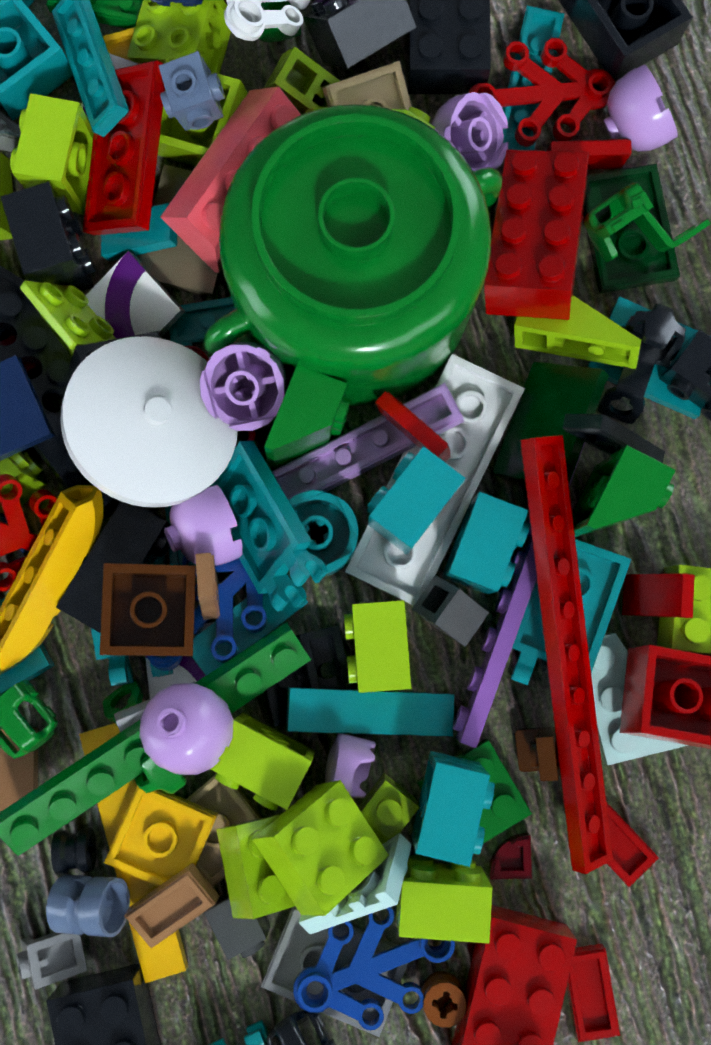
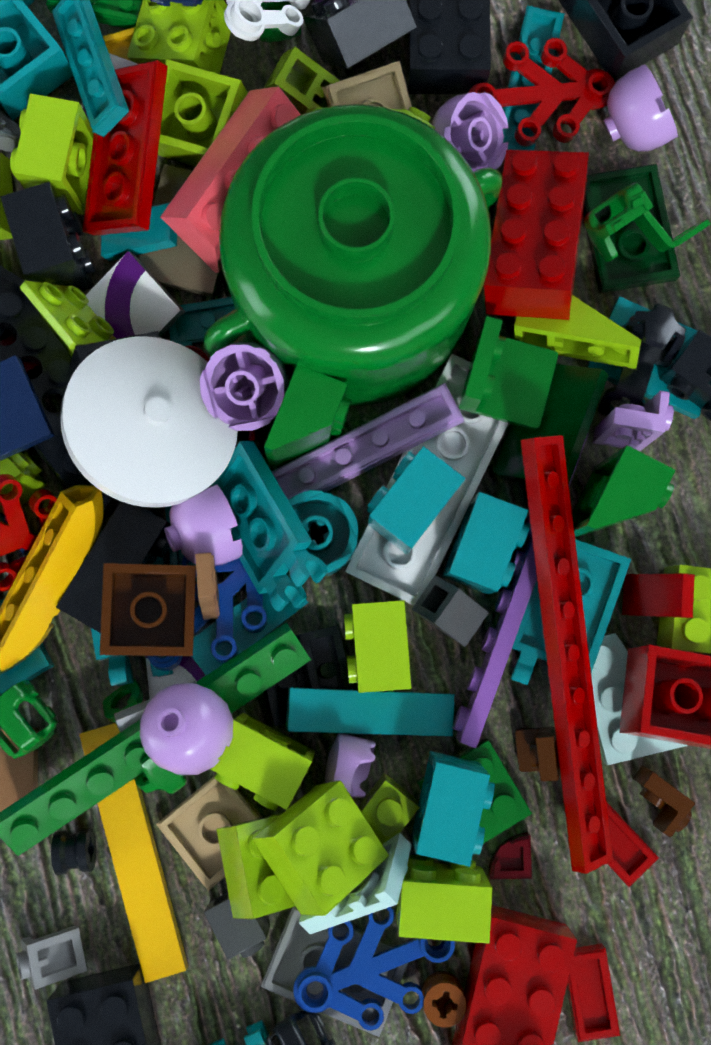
(88, 905): sand blue wheel -> none
(160, 836): yellow tile -> none
(171, 905): medium nougat tile -> none
(191, 92): sand blue brick -> none
(412, 426): red tile -> none
(508, 378): none -> green bracket
(602, 153): red tile -> none
(608, 435): black tile -> none
(635, 424): none -> lavender bracket
(677, 806): none -> reddish brown bracket

